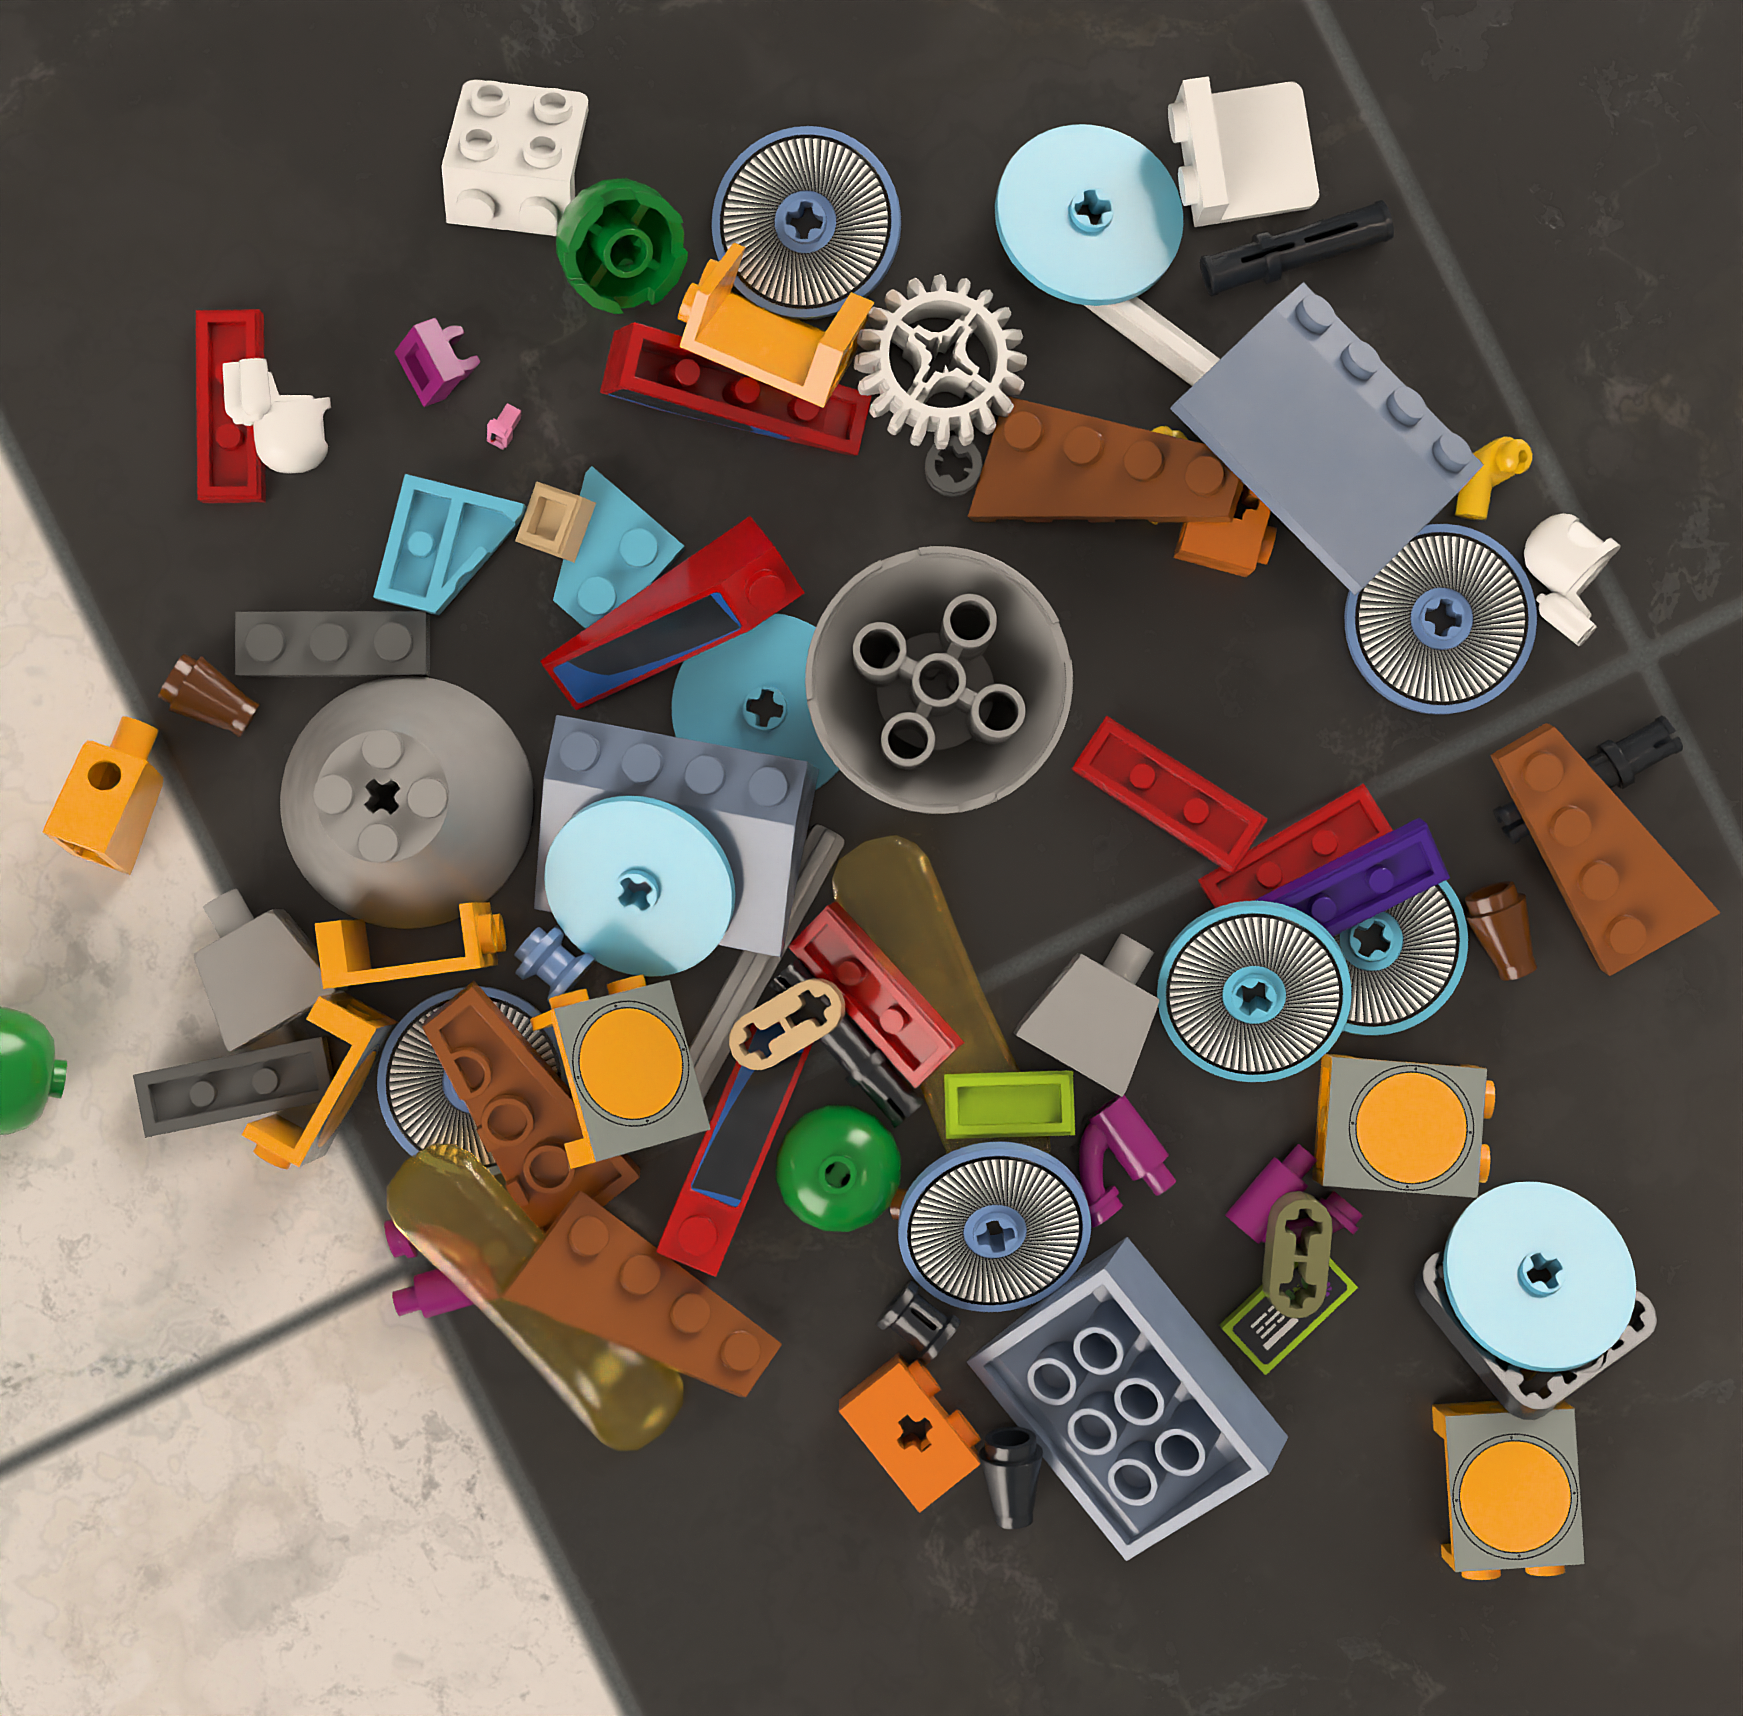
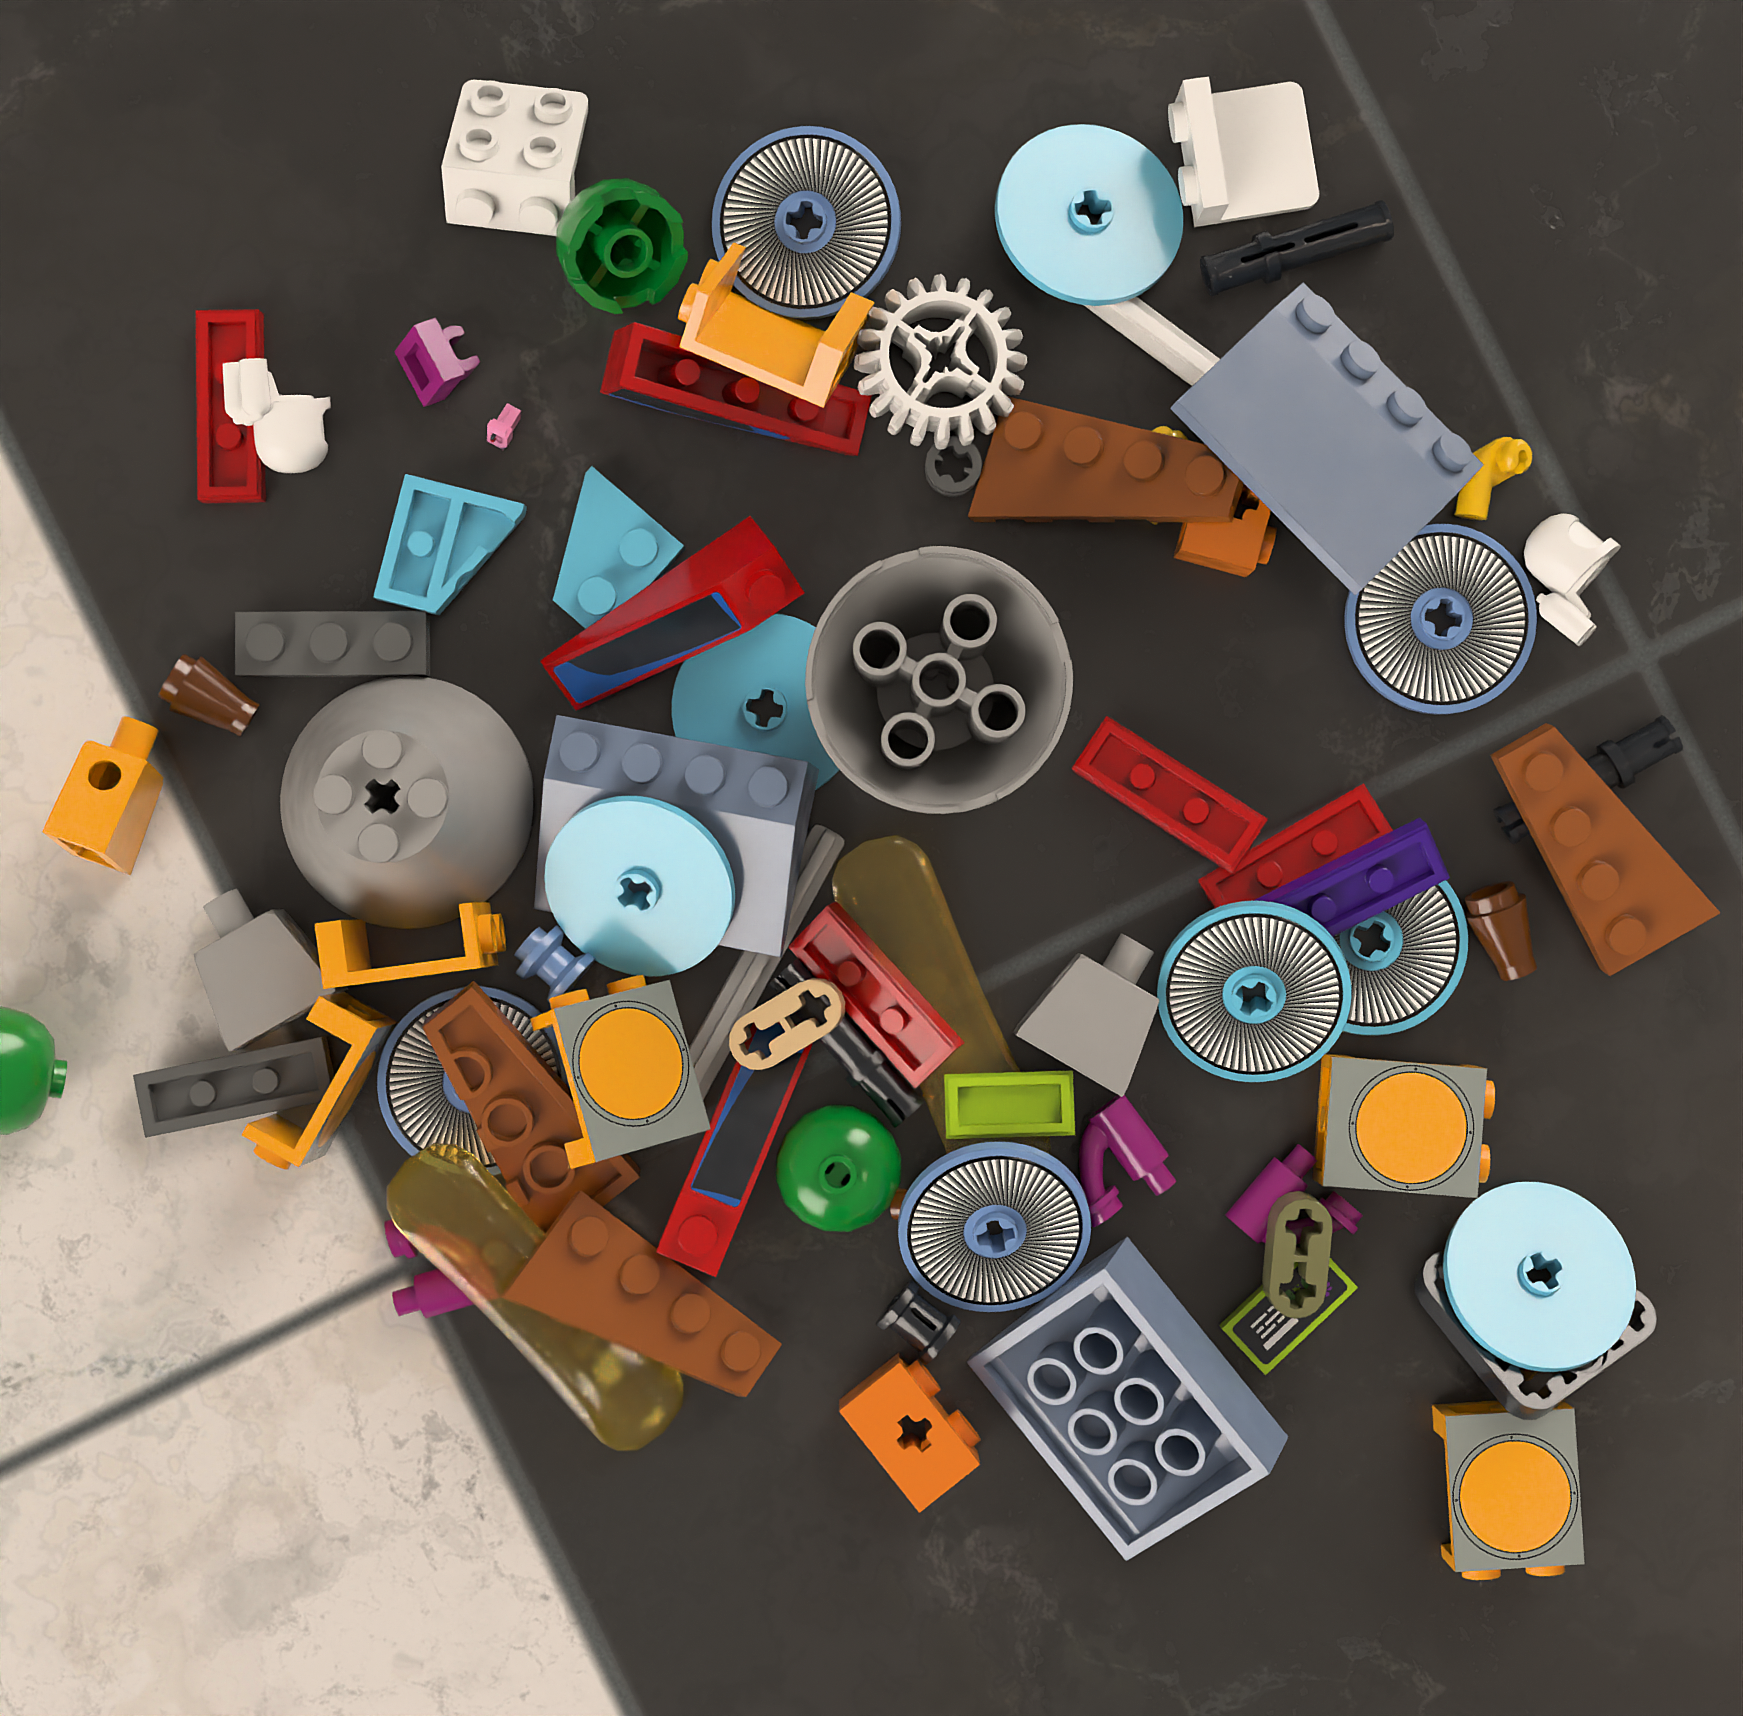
(555, 521): tan tile -> none
(1012, 1473): black cone -> none

